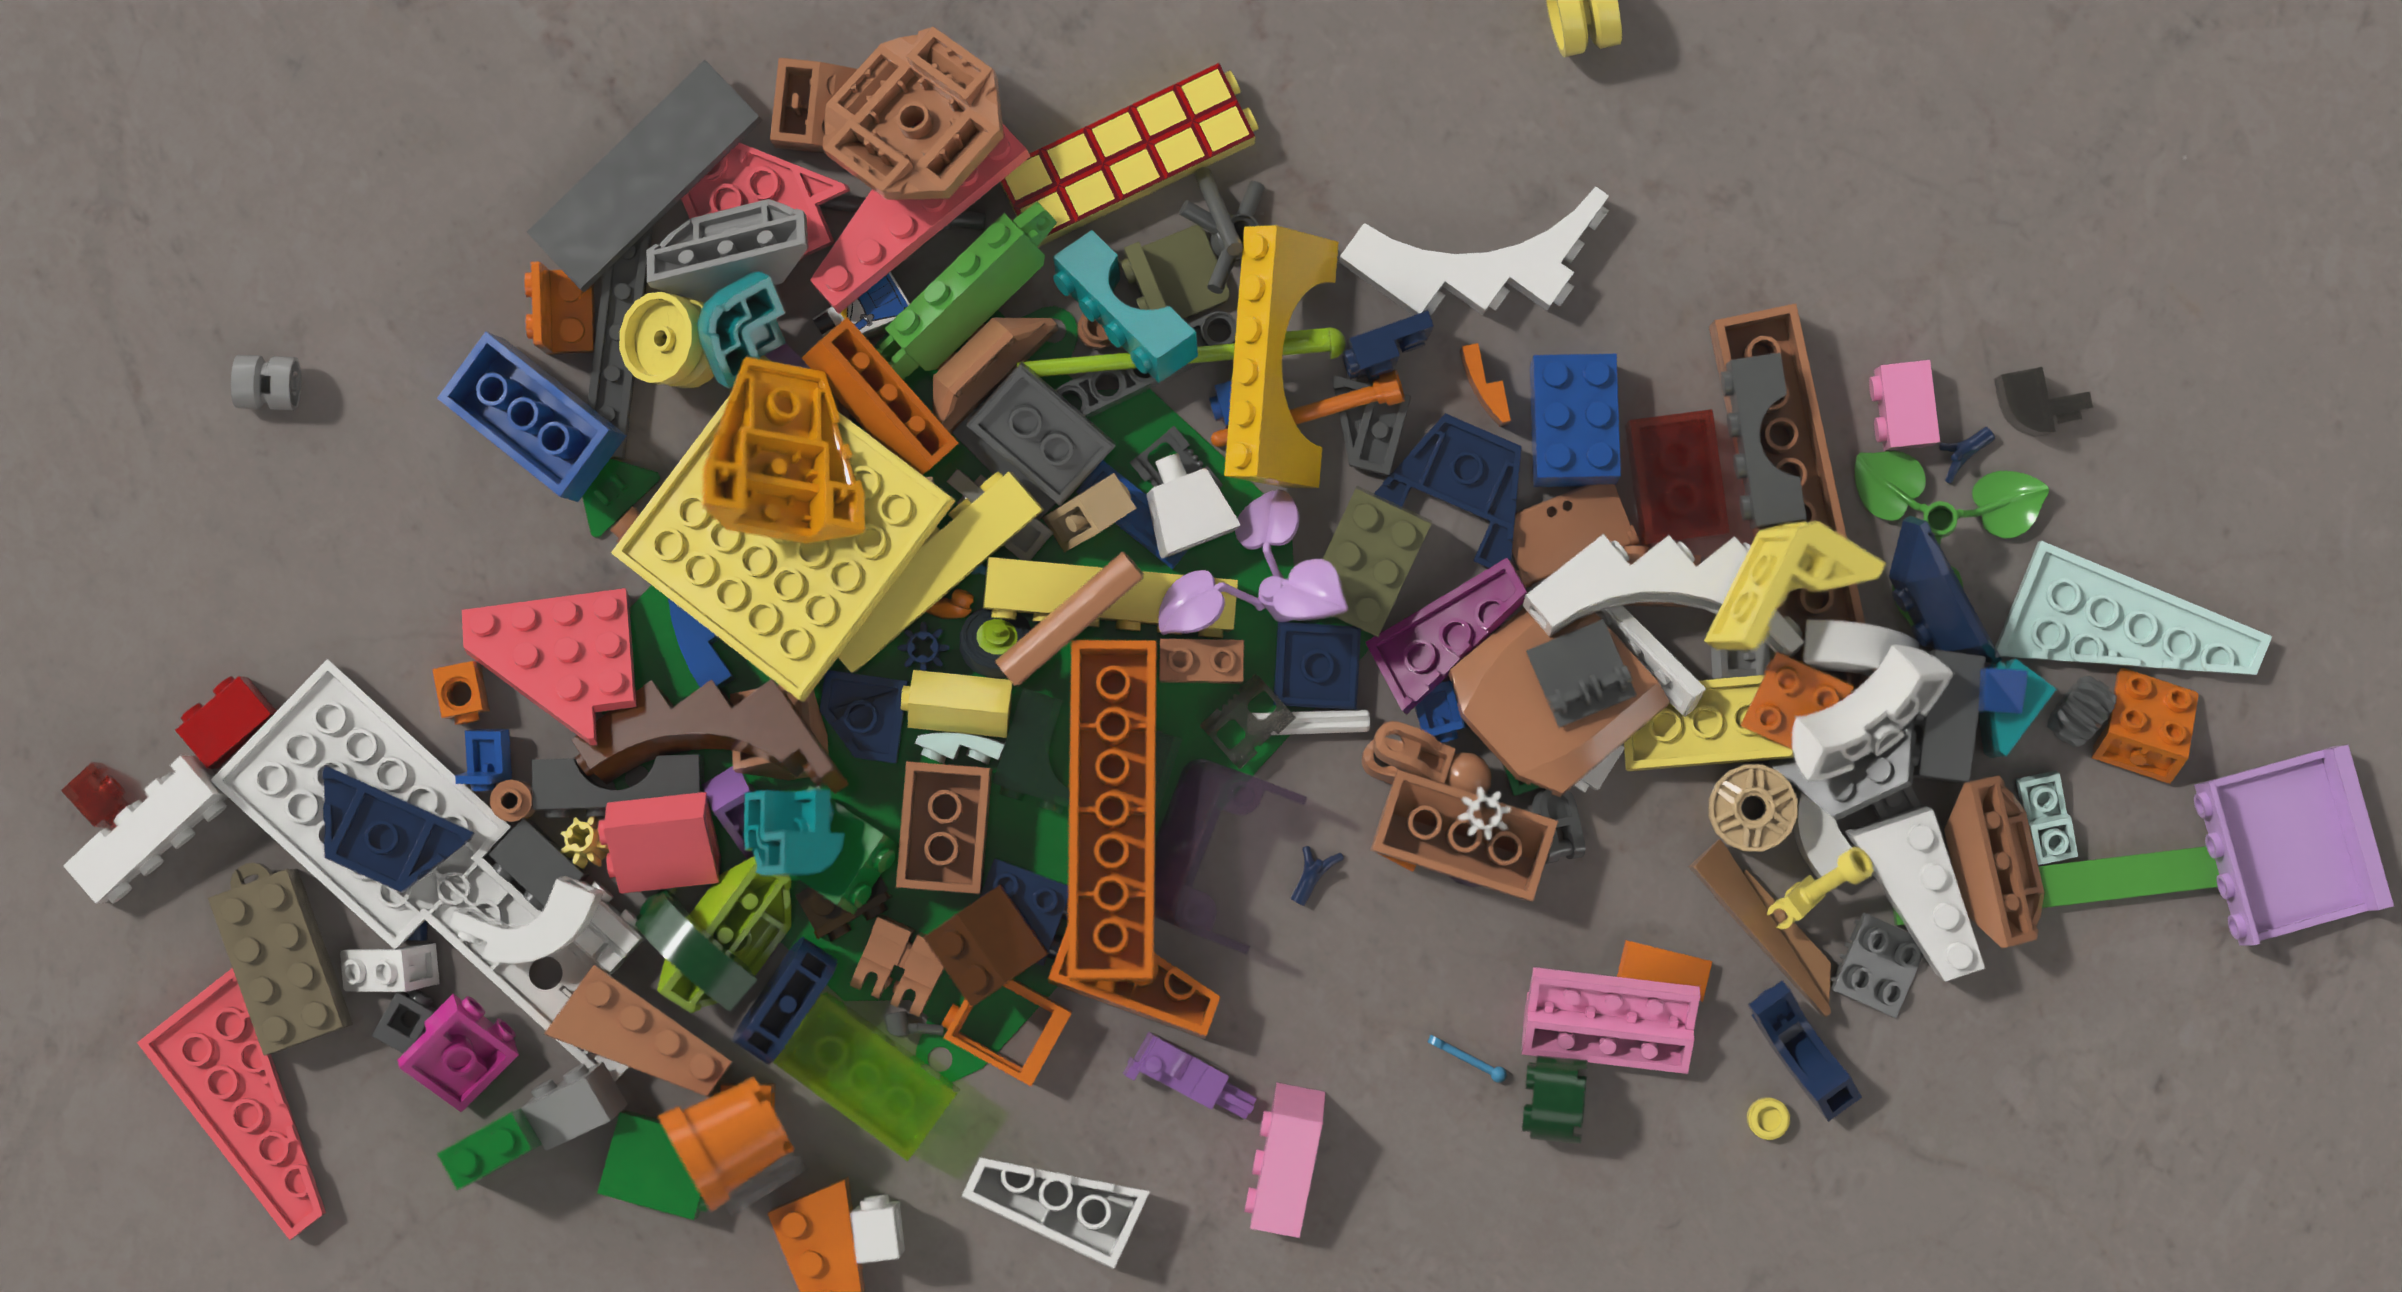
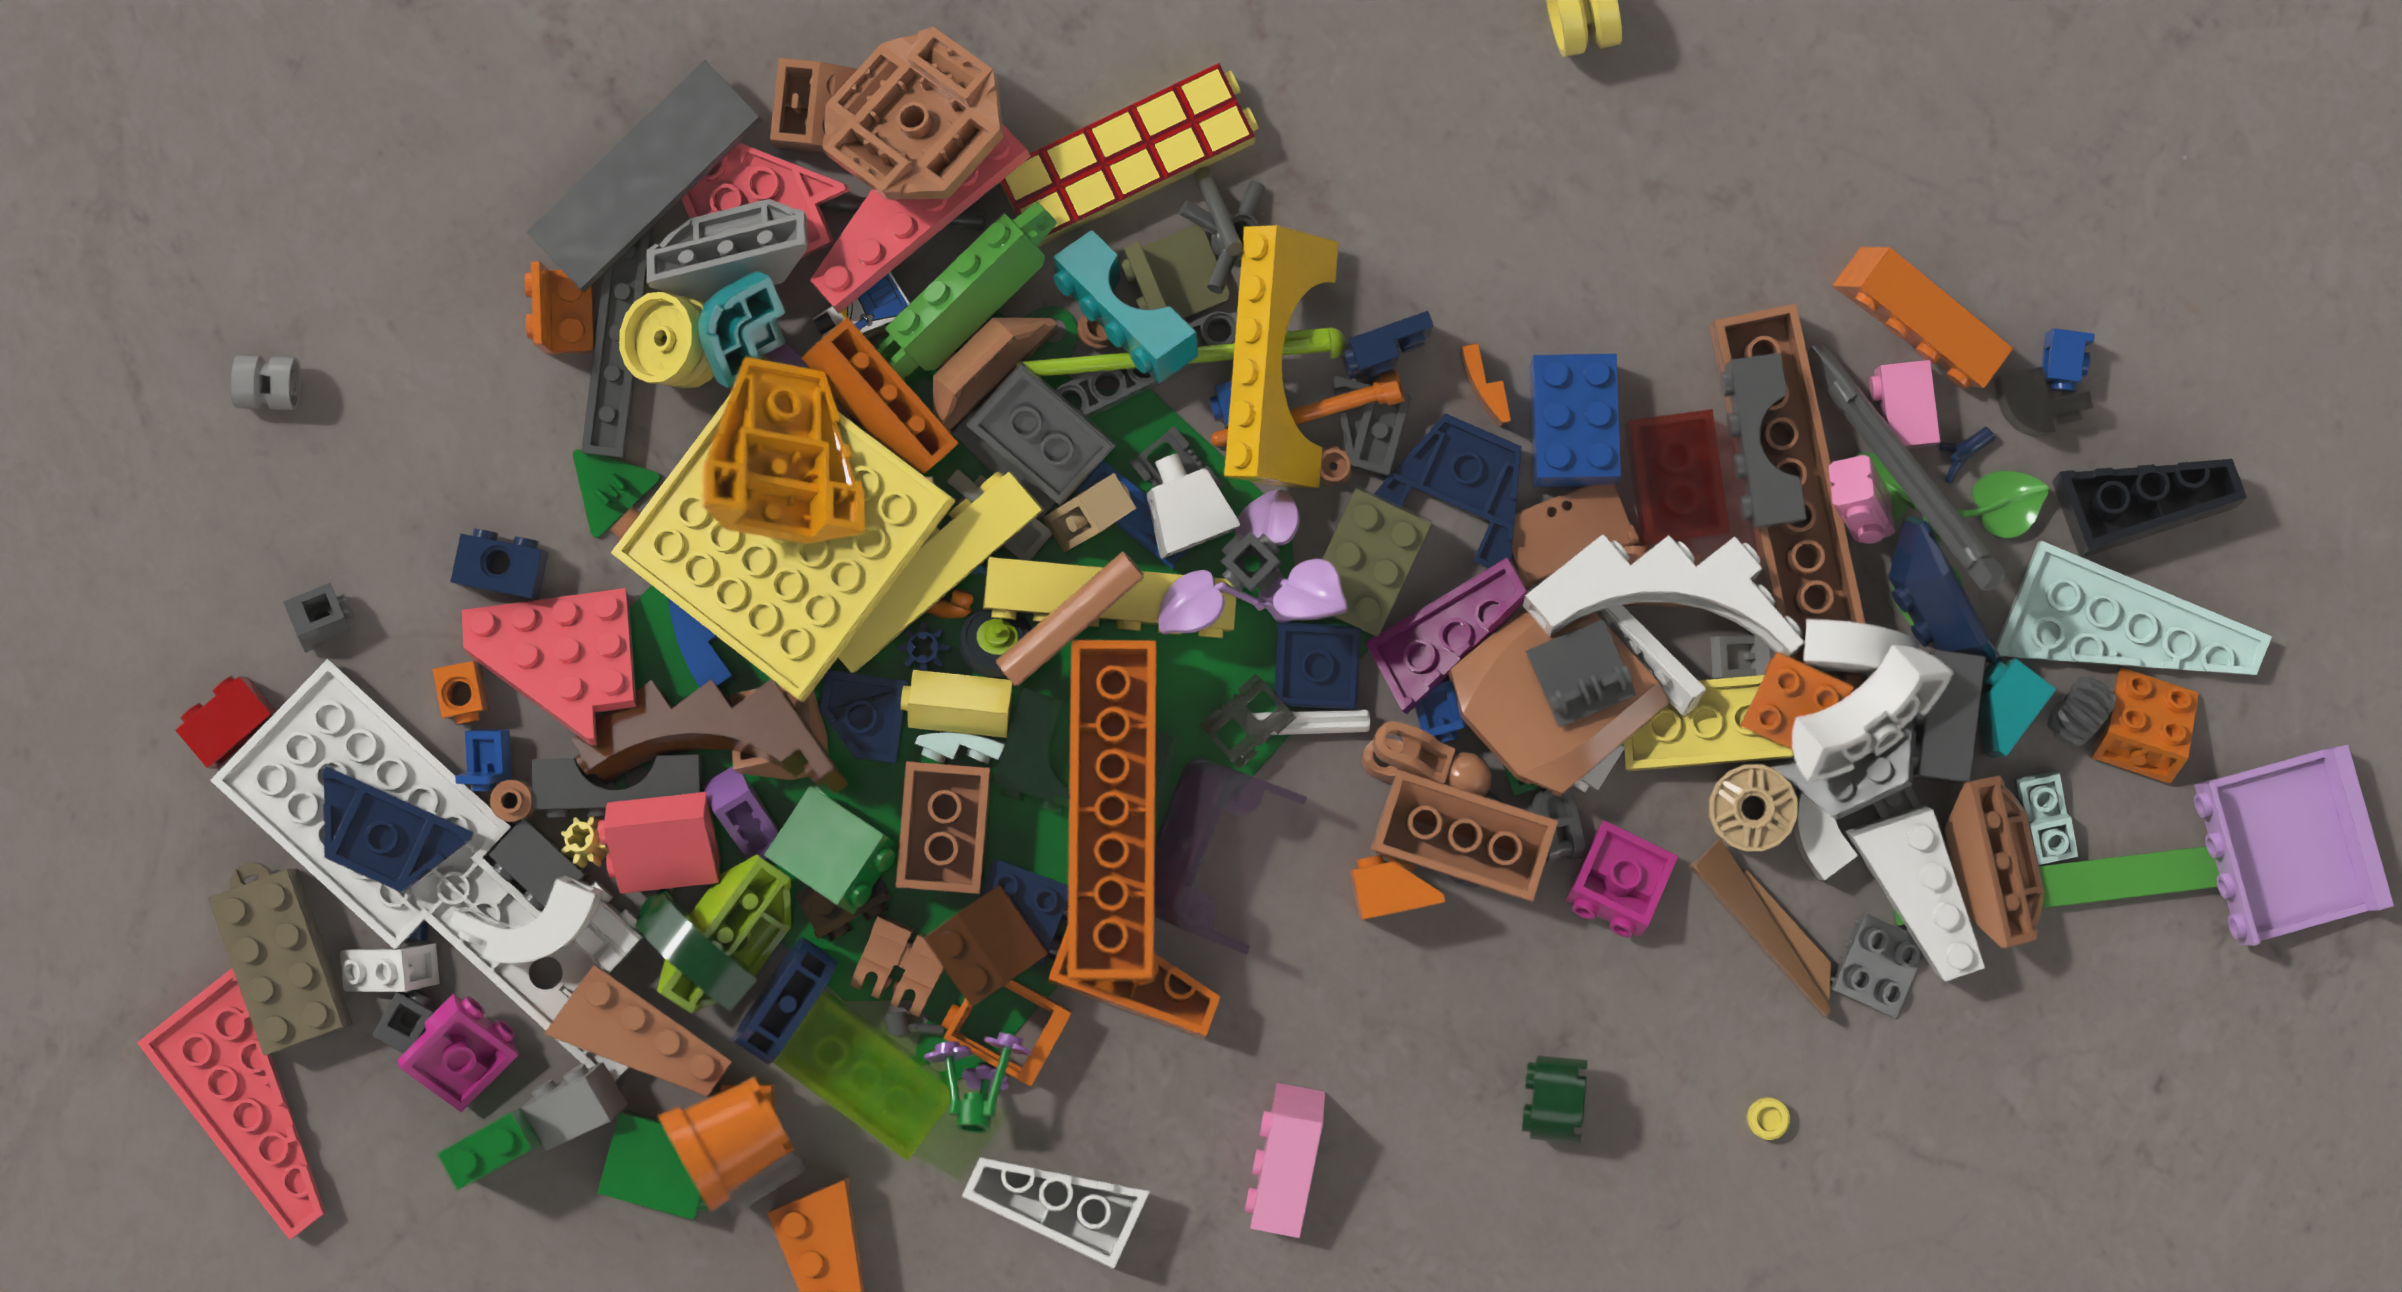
(96, 796): clear red brick -> none
(147, 831): white wedge -> none
(309, 608): none -> dark grey brick
(474, 569): none -> dark blue brick
(531, 417): blue brick -> none
(790, 831): teal brick -> none
(877, 1229): white brick -> none
(976, 1109): none -> plant
(1188, 1076): medium lavender piece -> none
(1201, 661): nougat brick -> none
(1239, 550): none -> dark grey brick
(1311, 874): dark blue bar -> none
(1342, 474): none -> nougat plate
(1389, 888): none -> orange slope
(1489, 803): white gear -> none
(1497, 1074): dark azure hinge -> none
(1533, 267): white arch -> none
(1610, 1020): bright pink brick -> none
(1621, 880): none -> dark pink plate
(1664, 966): orange slope -> none
(1783, 561): light yellow bracket -> none
(1802, 896): light yellow bar -> none
(1803, 1051): dark blue arch -> none
(1862, 499): none -> bright pink brick
(1904, 468): none -> dark grey piece
(1923, 315): none -> orange wedge
(2002, 690): blue slope -> none
(2065, 358): none -> blue brick
(2129, 504): none -> black wedge

